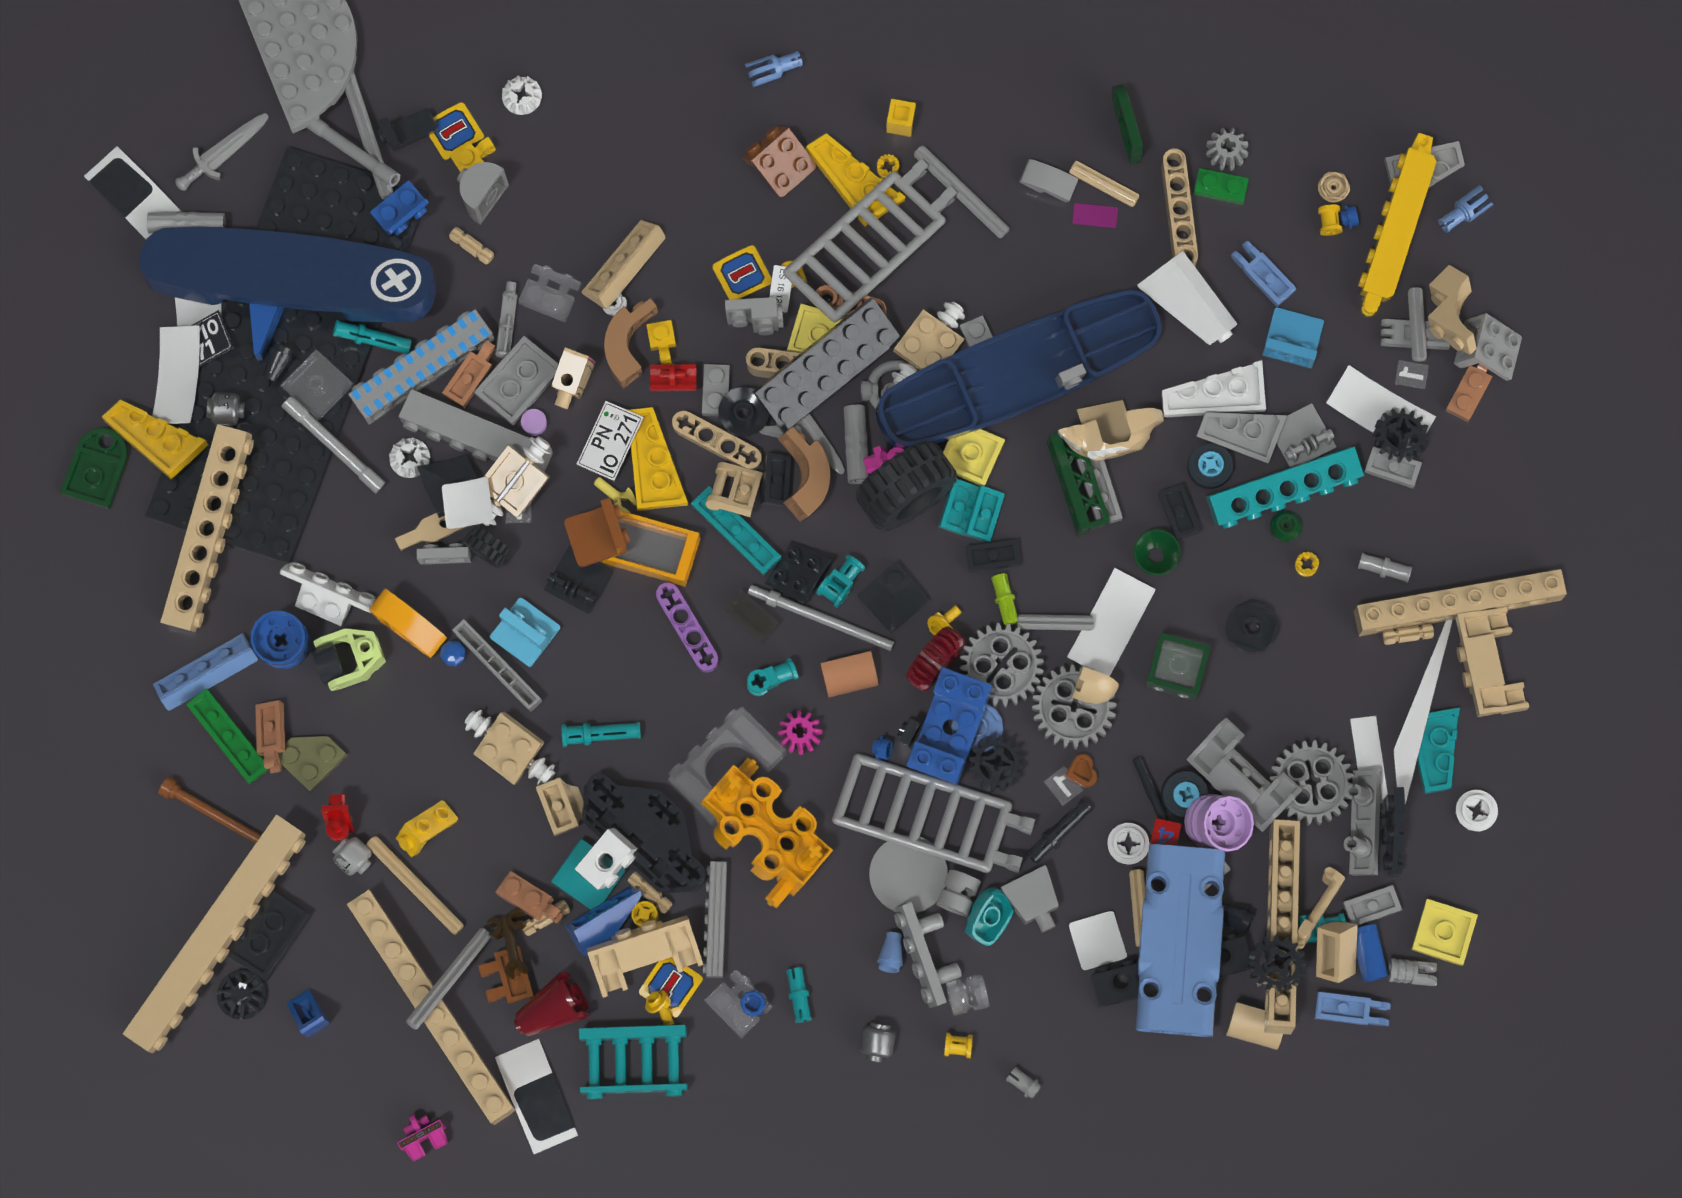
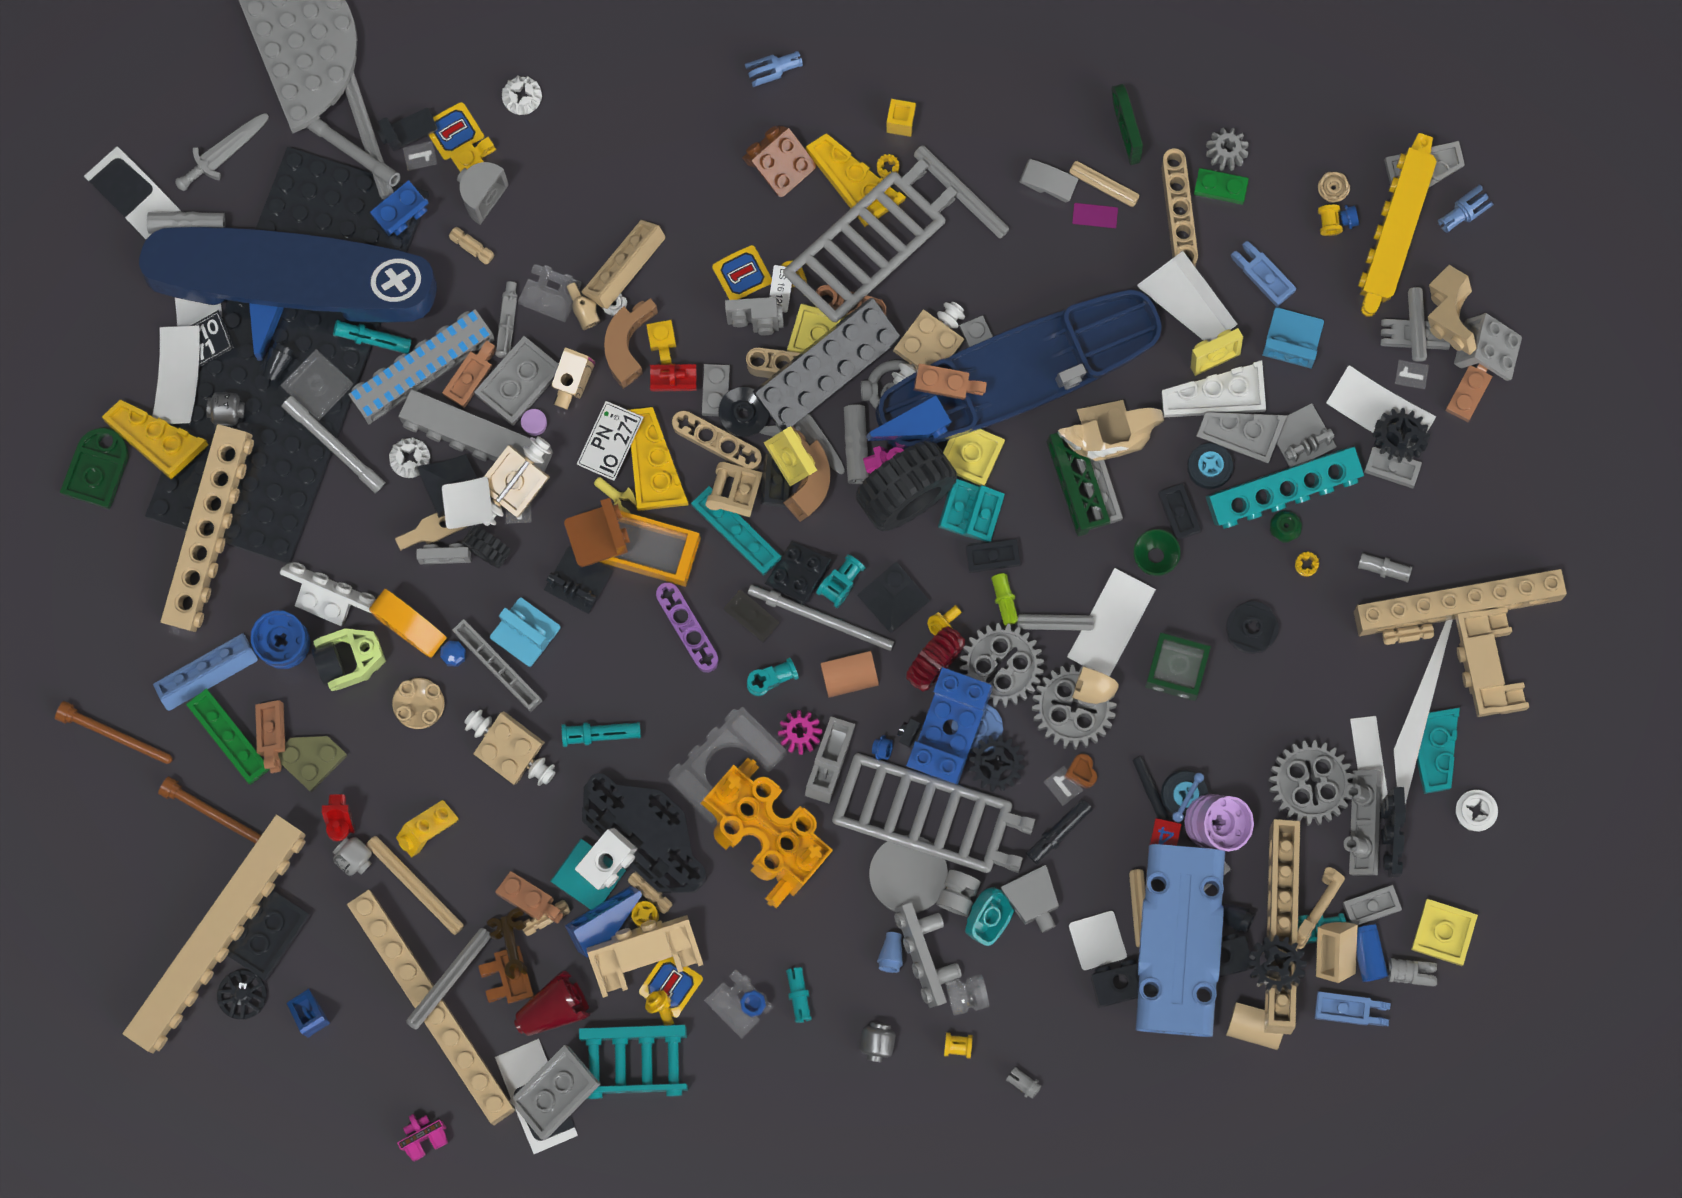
(67, 713): none -> dark orange piece
(418, 703): none -> tan dish
(419, 155): none -> clear sticker
(554, 1092): none -> light grey plate
(561, 804): tan slope -> none
(583, 308): none -> tan piece
(715, 919): light grey piece -> none
(790, 456): none -> light yellow plate
(829, 760): none -> light grey slope
(917, 423): none -> blue slope
(946, 382): none -> nougat plate
(1119, 835): white gear -> none
(1178, 816): none -> medium blue hinge
(1213, 353): none -> light yellow plate
(1237, 778): light grey bracket -> none

